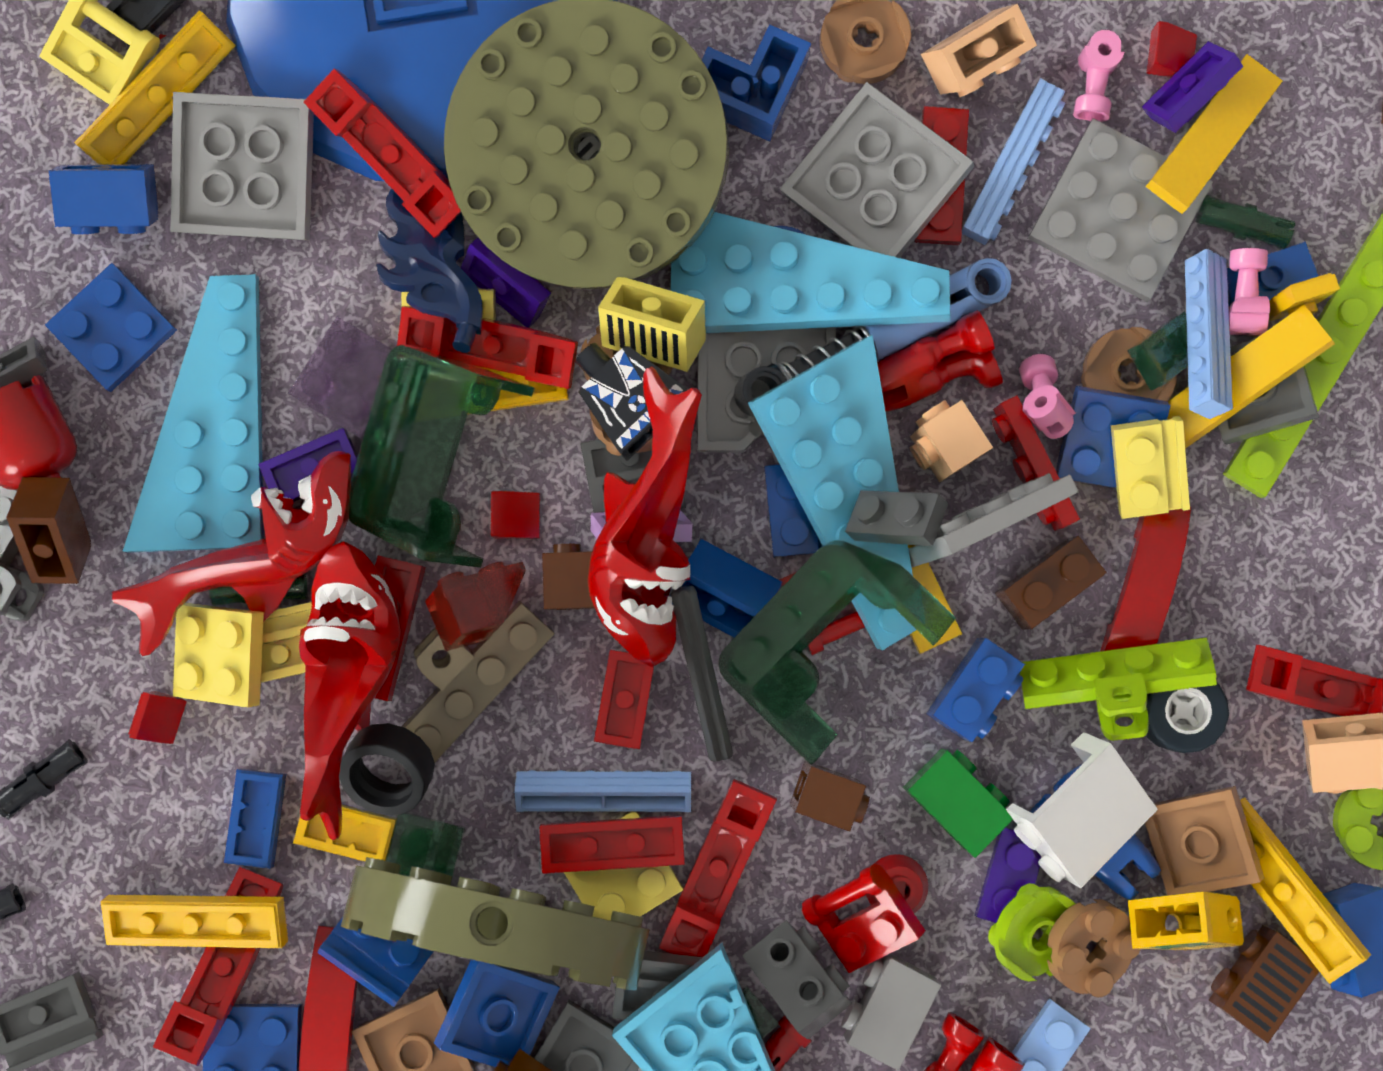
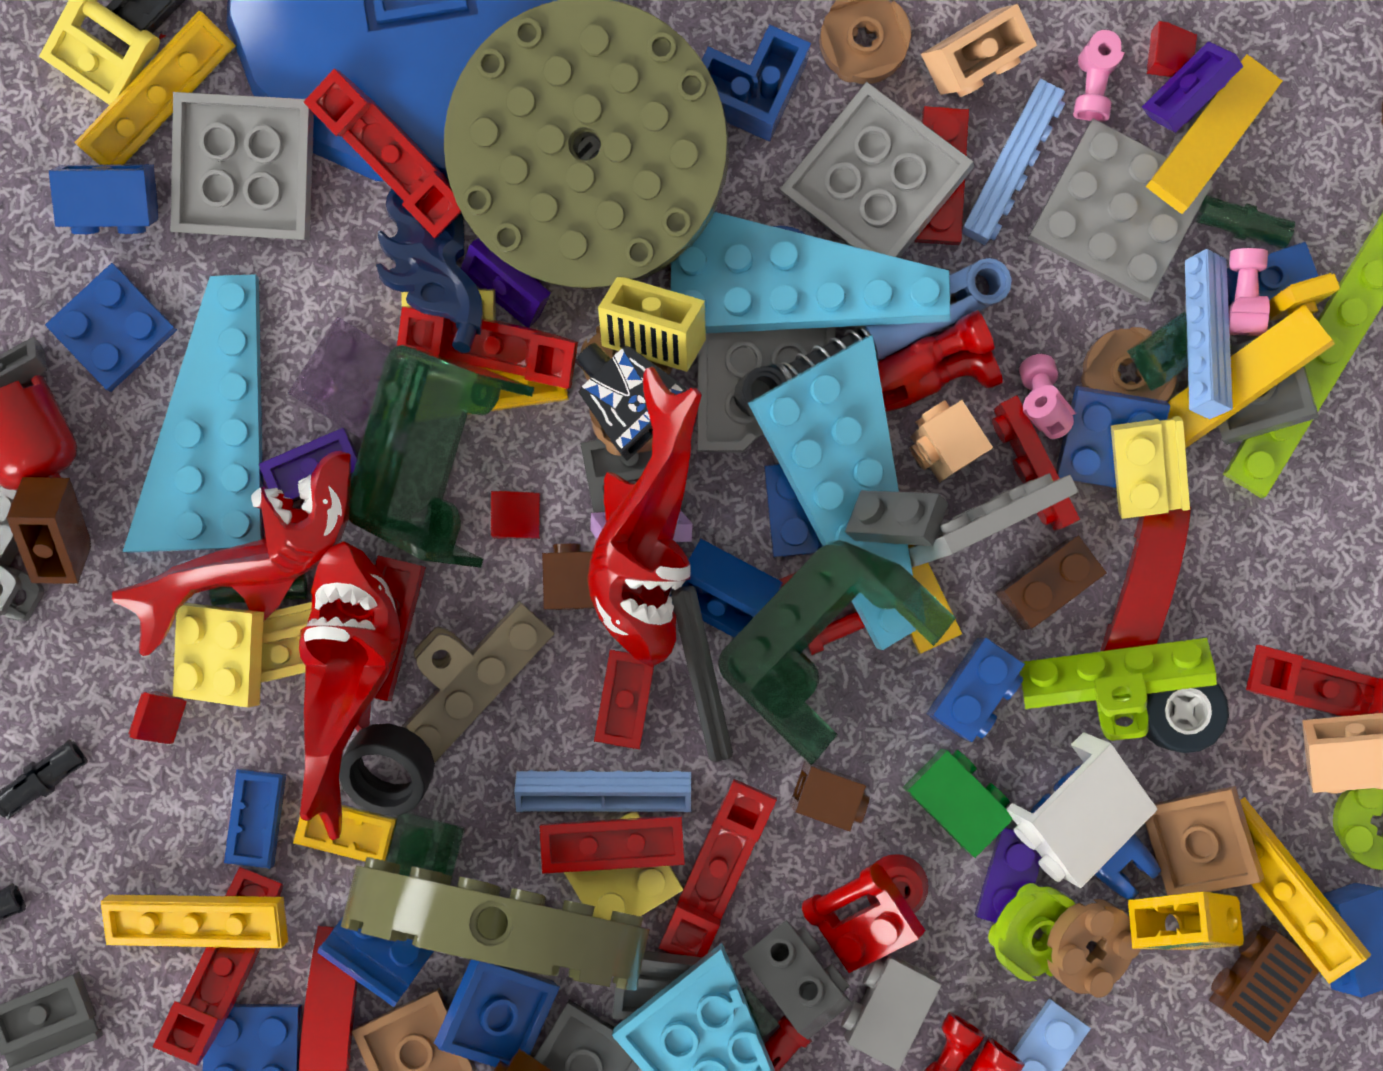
(473, 605): clear red slope -> none

